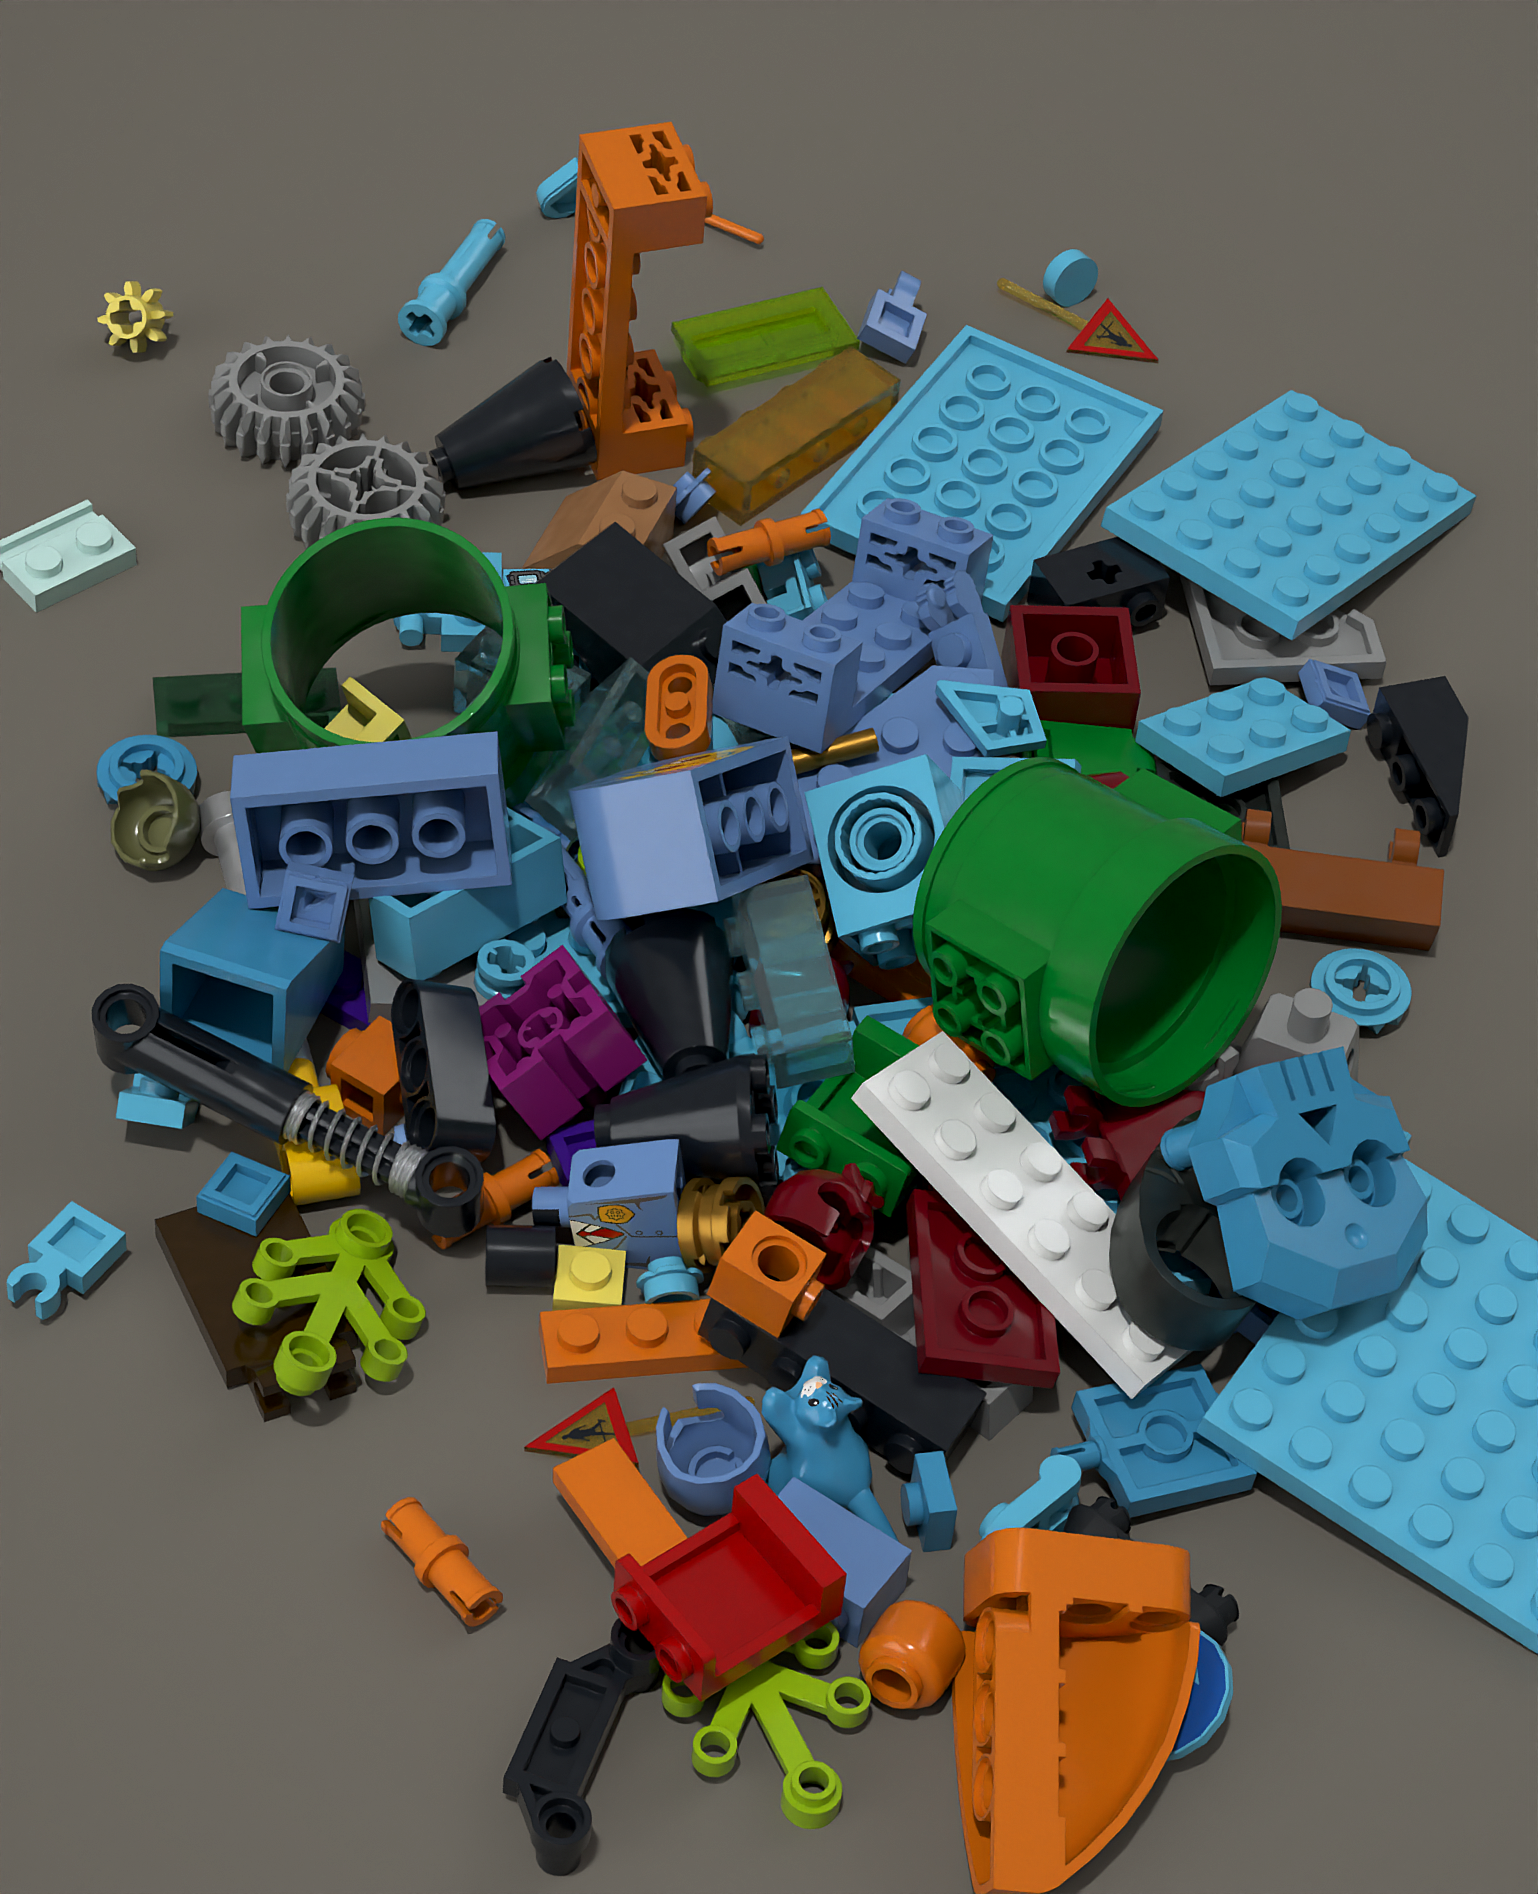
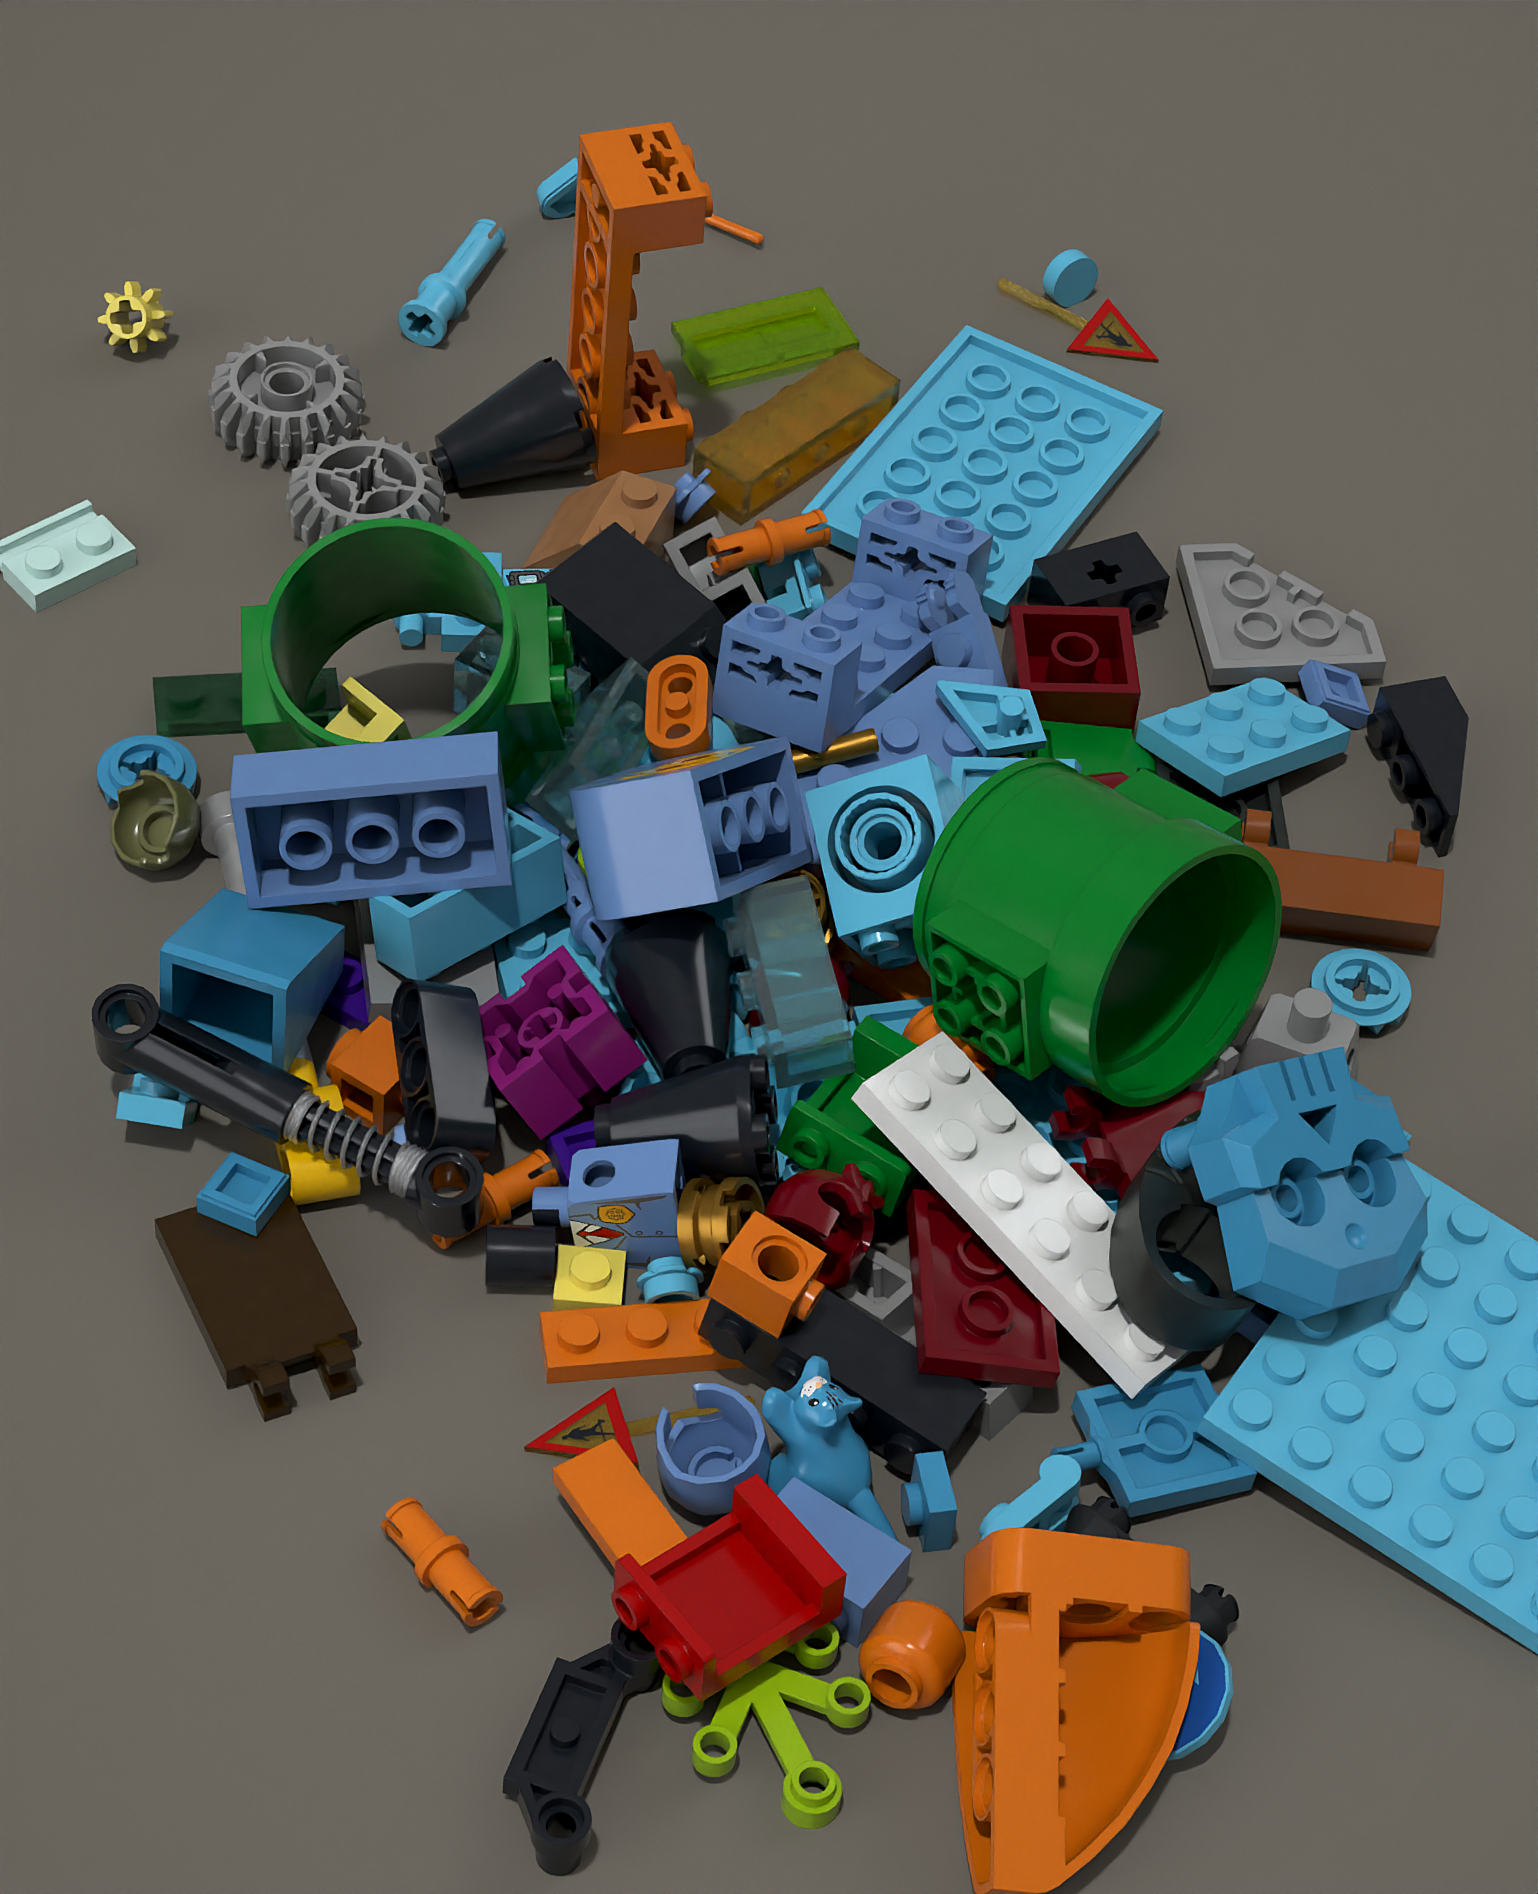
(70, 1252): medium azure plate -> none
(314, 901): medium blue tile -> none
(359, 1245): lime plant -> none
(502, 955): medium azure bush -> none
(892, 321): medium blue plate -> none
(1289, 513): medium azure plate -> none

